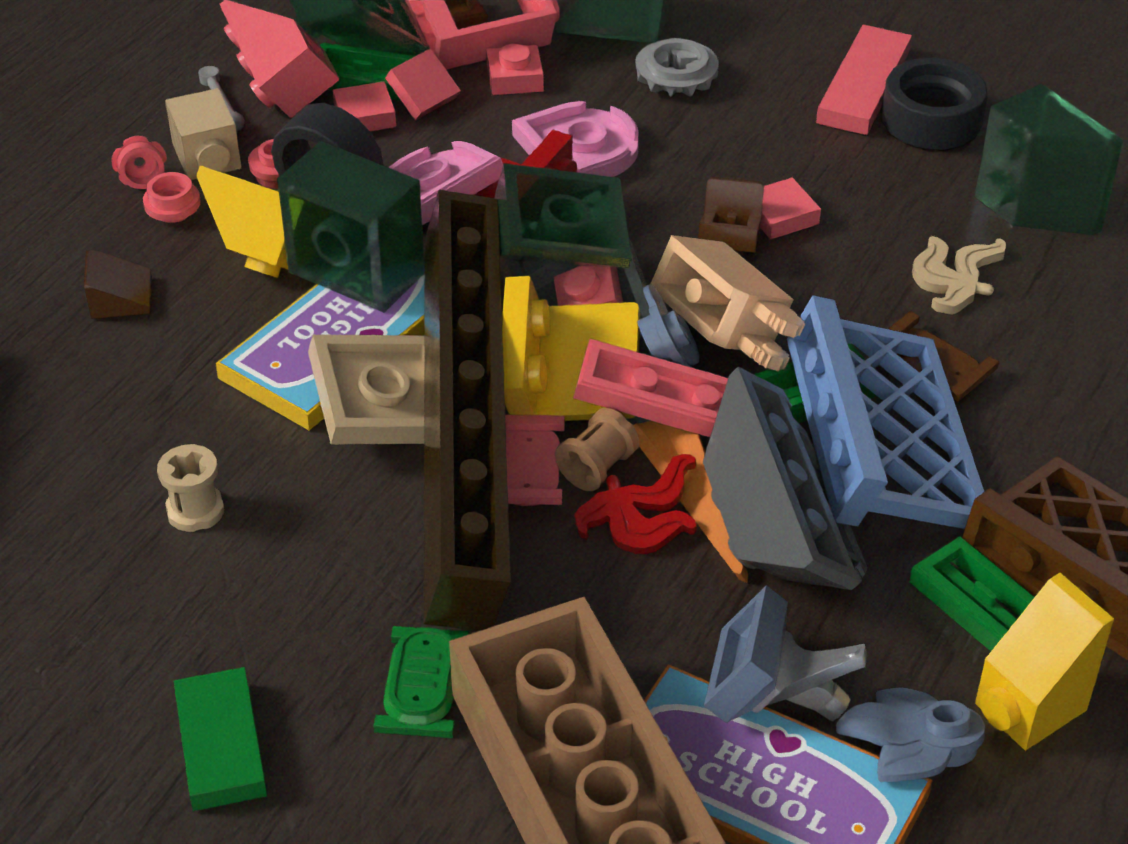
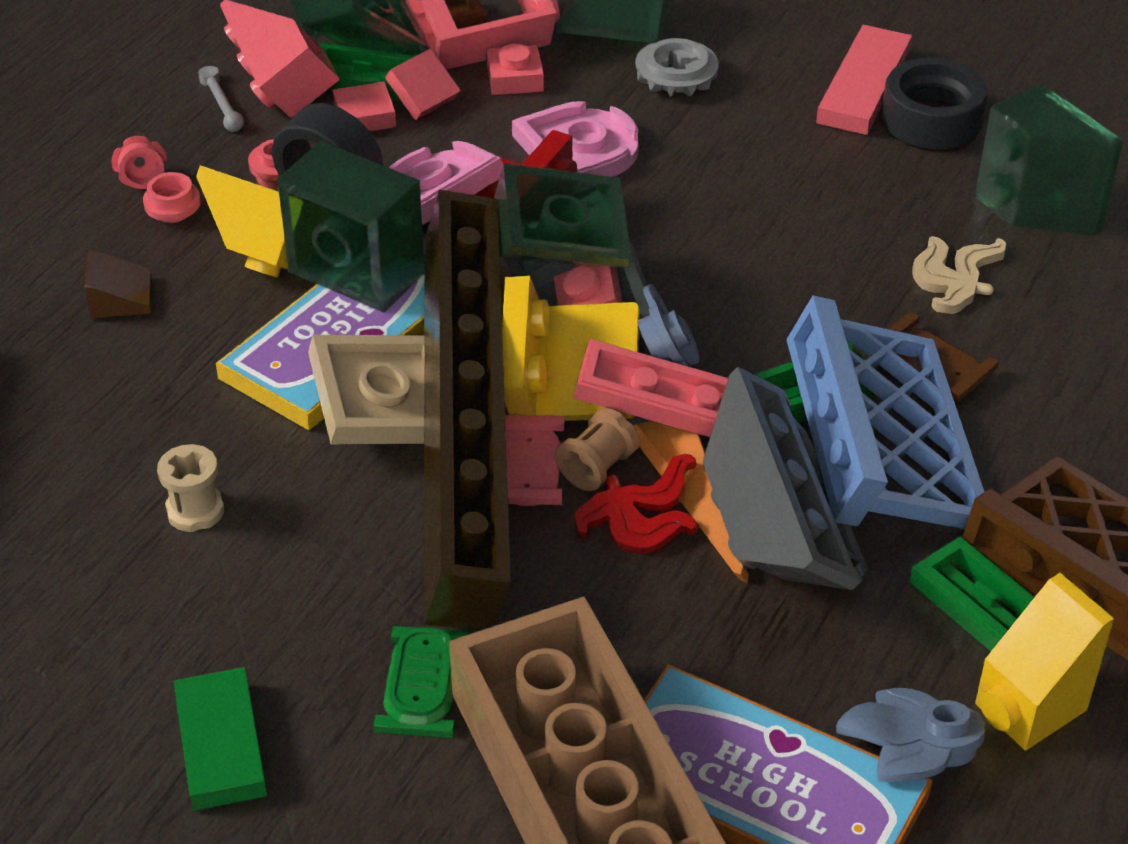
(203, 132): tan brick -> none
(726, 299): light nougat hinge -> none
(732, 213): reddish brown bracket -> none
(764, 665): piece -> none
(787, 209): coral tile -> none

